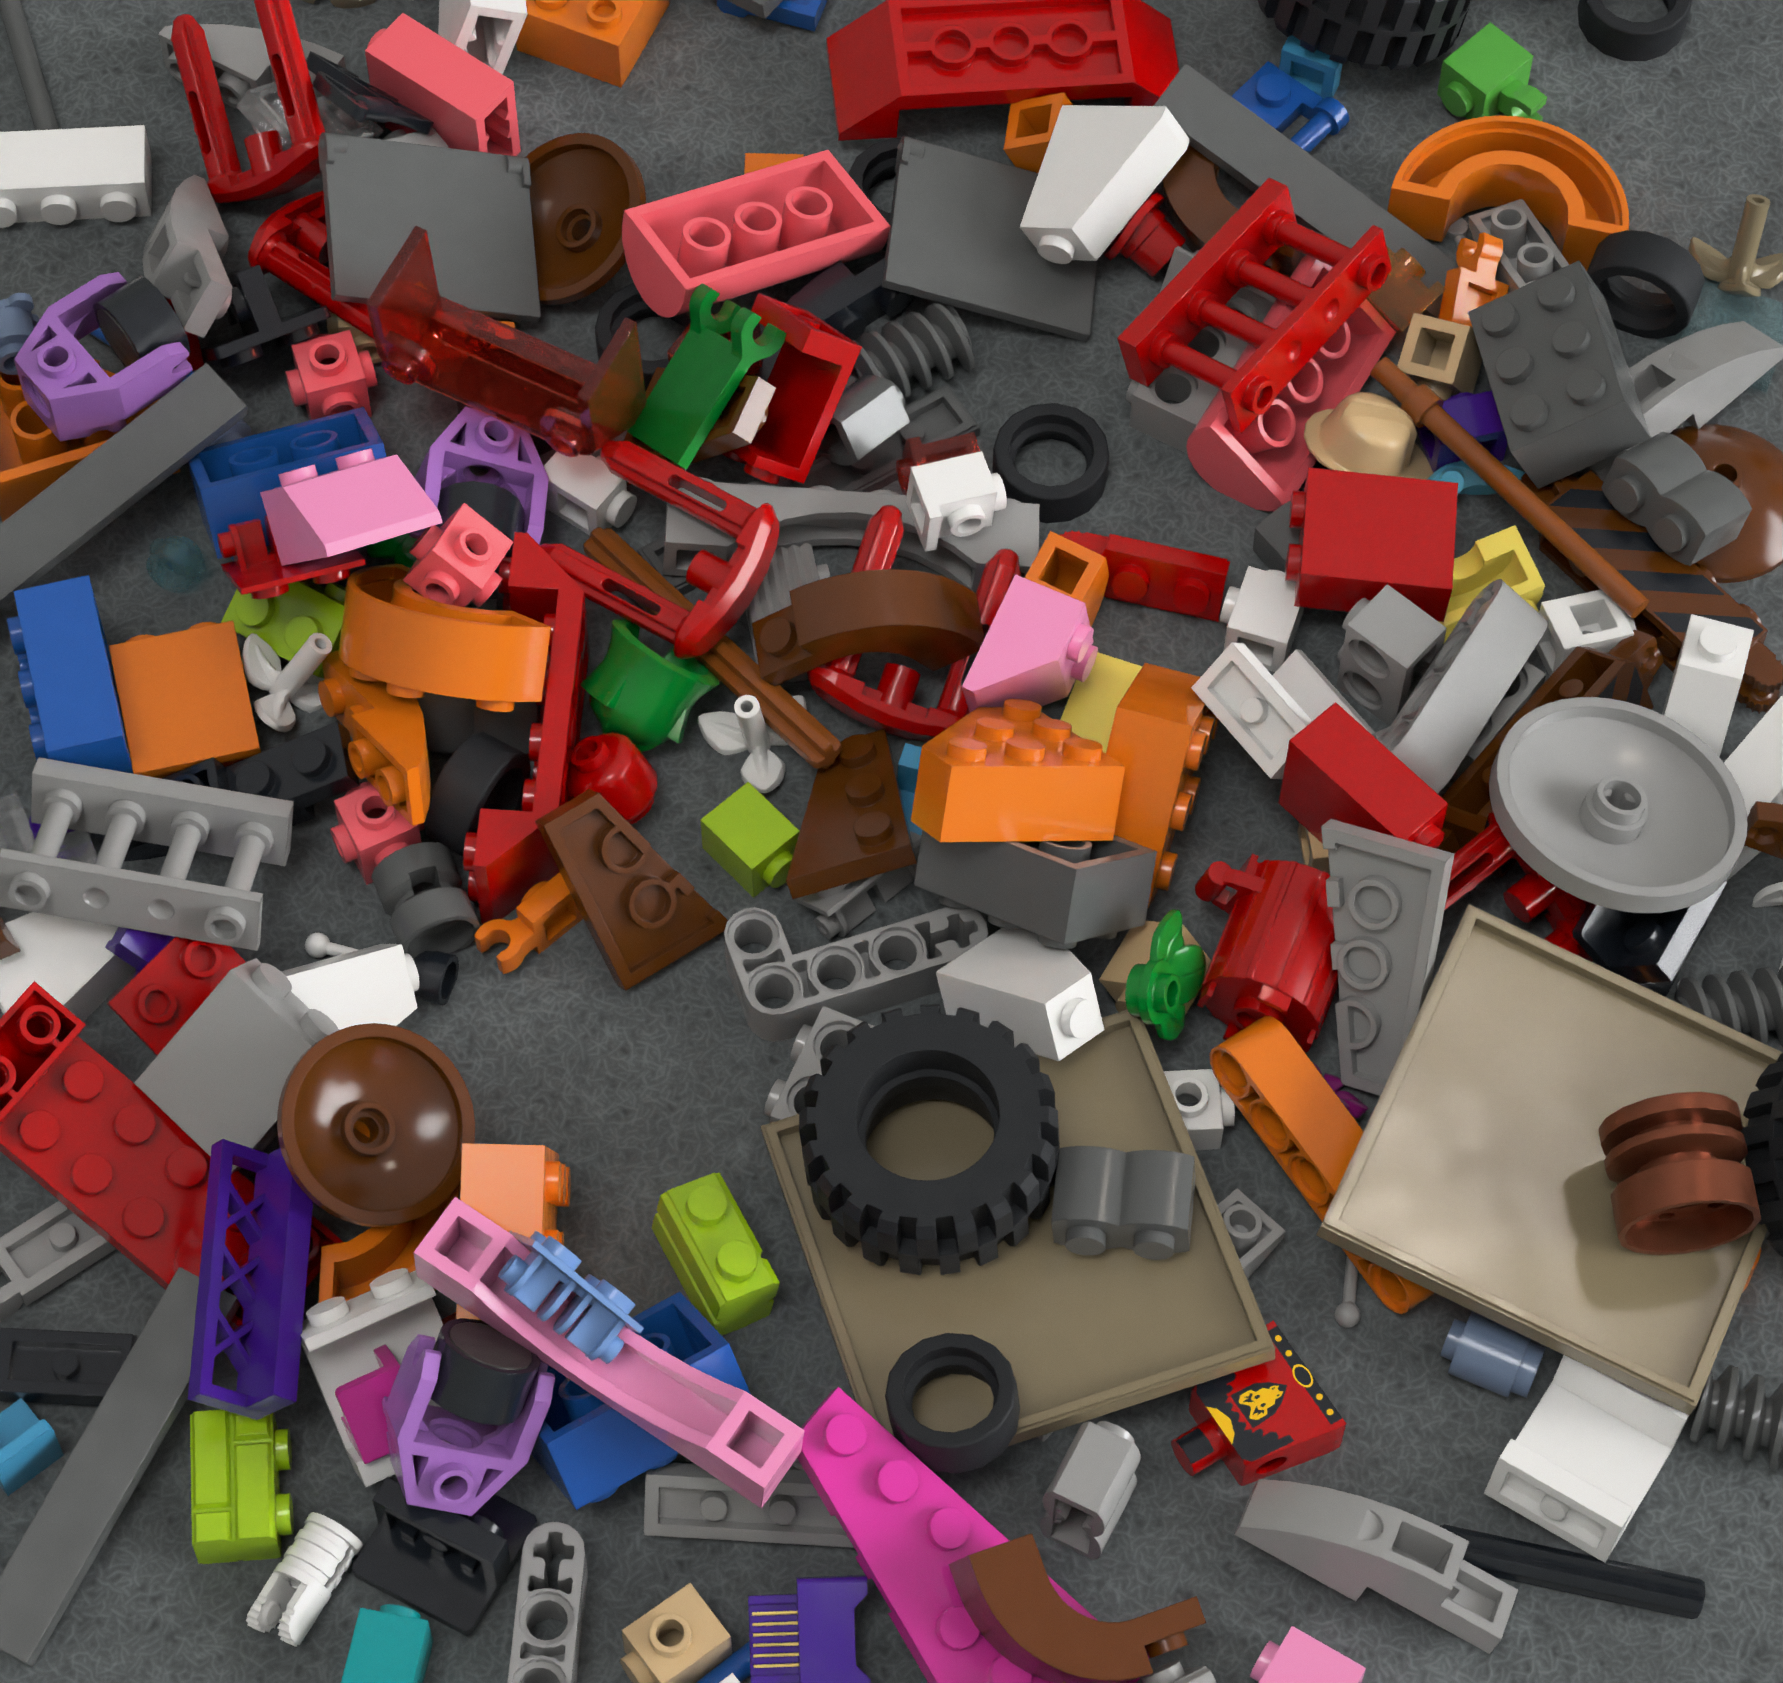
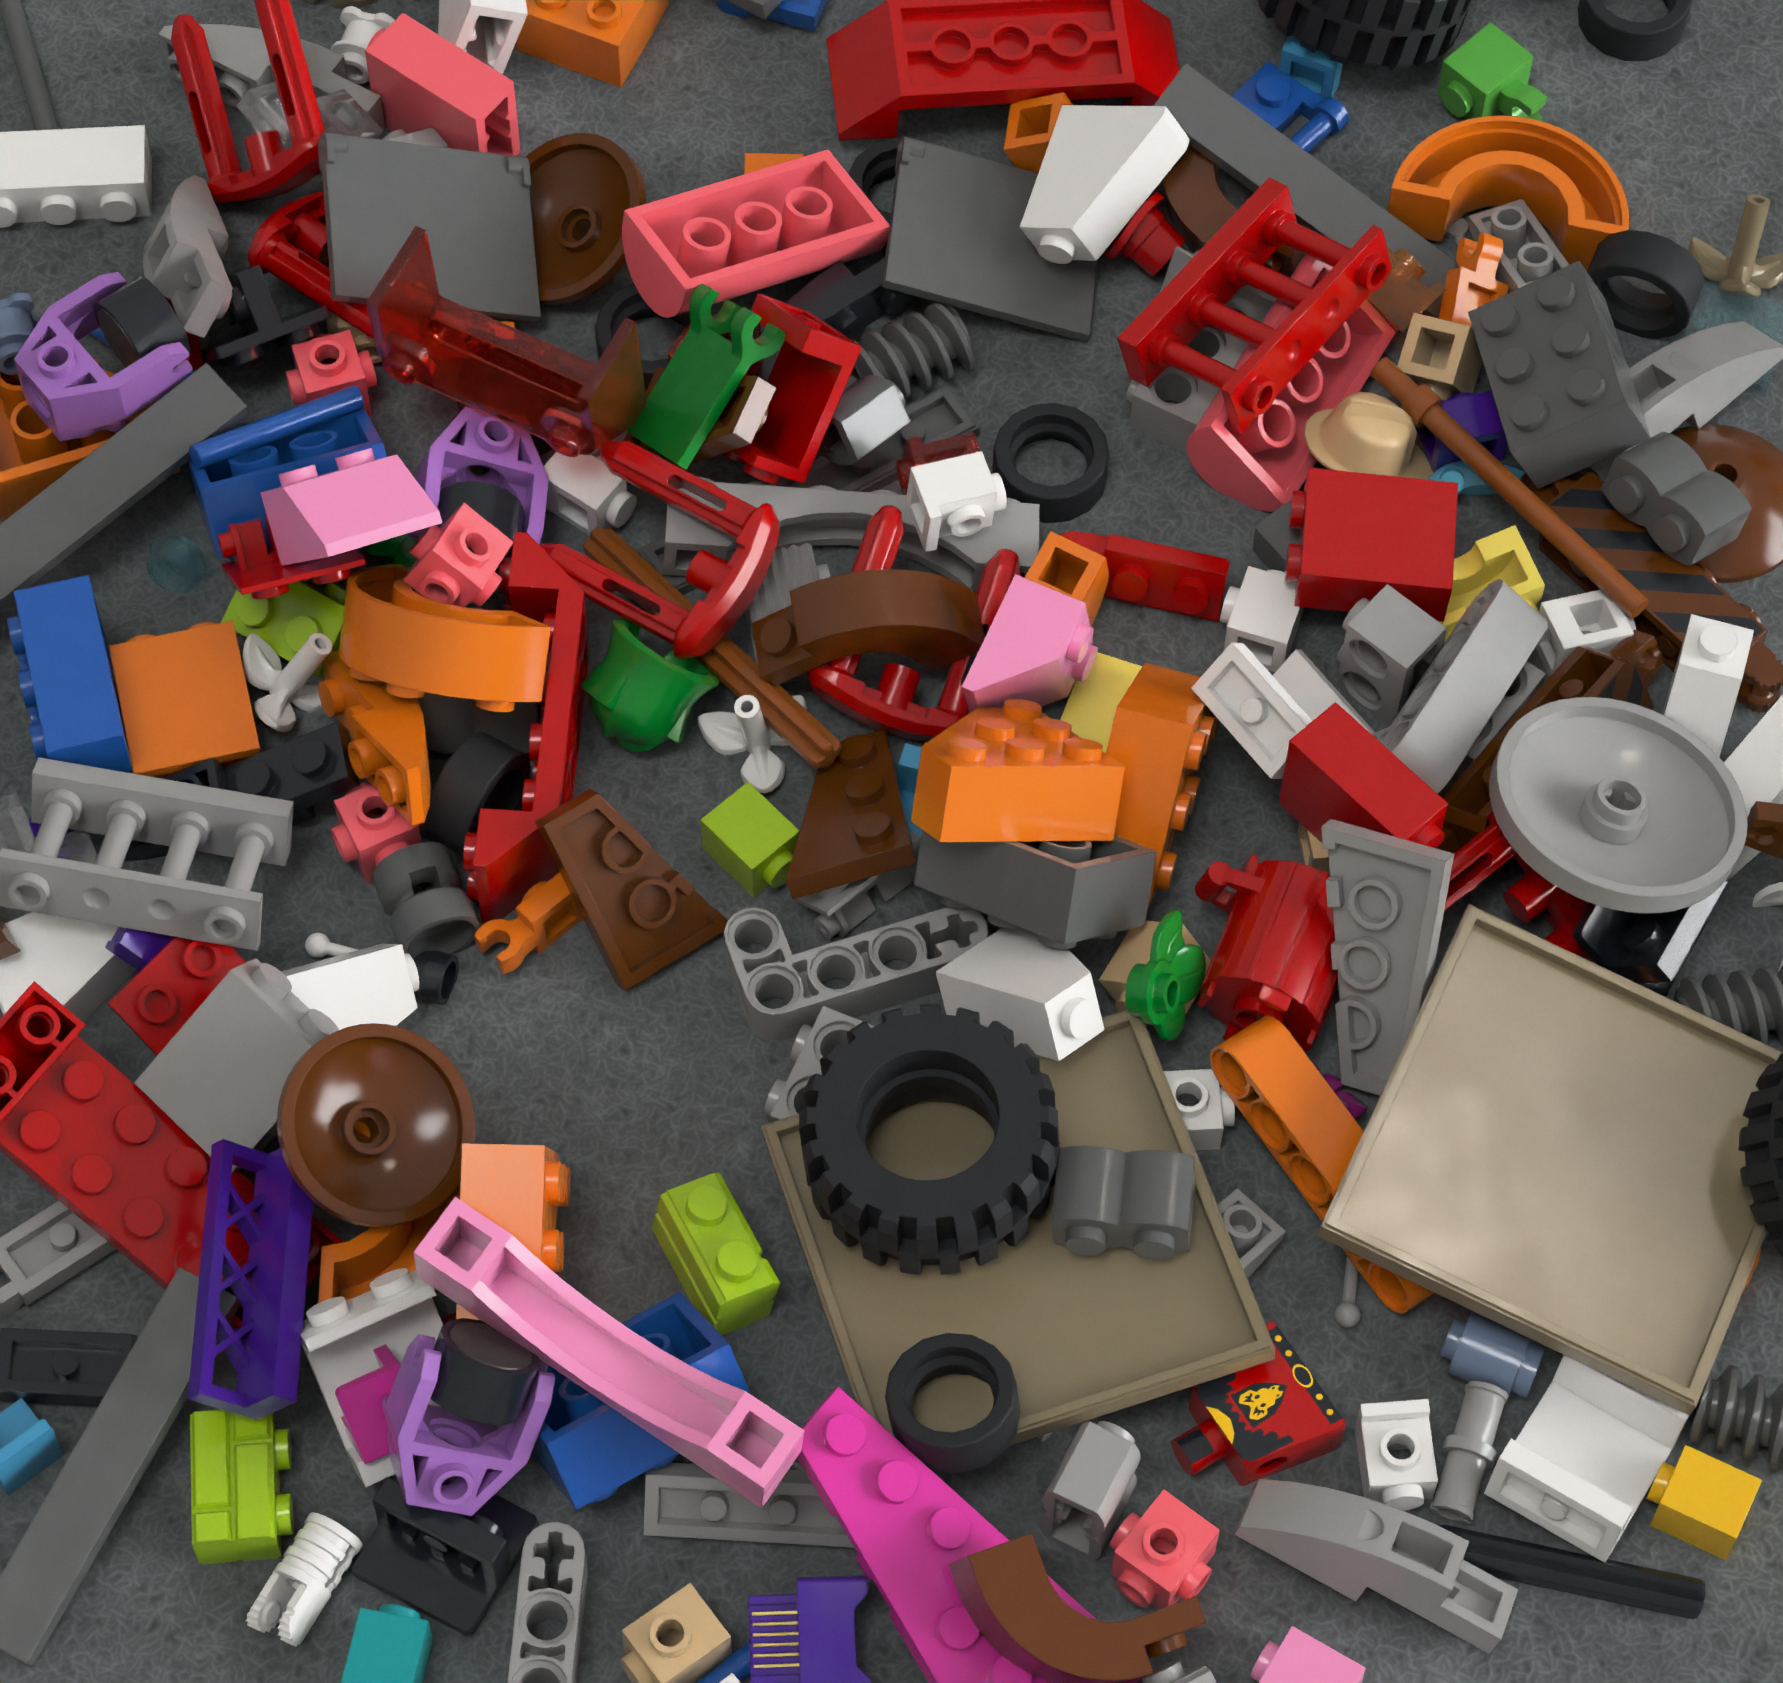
(276, 426): none -> blue bar
(356, 37): none -> white brick
(360, 98): black piece -> none
(538, 1274): medium blue hinge -> none
(615, 771): red head -> none
(1163, 1553): none -> coral brick
(1396, 1427): none -> white brick
(1469, 1452): none -> light grey pin
(1679, 1173): copper wheel -> none
(1702, 1501): none -> yellow brick

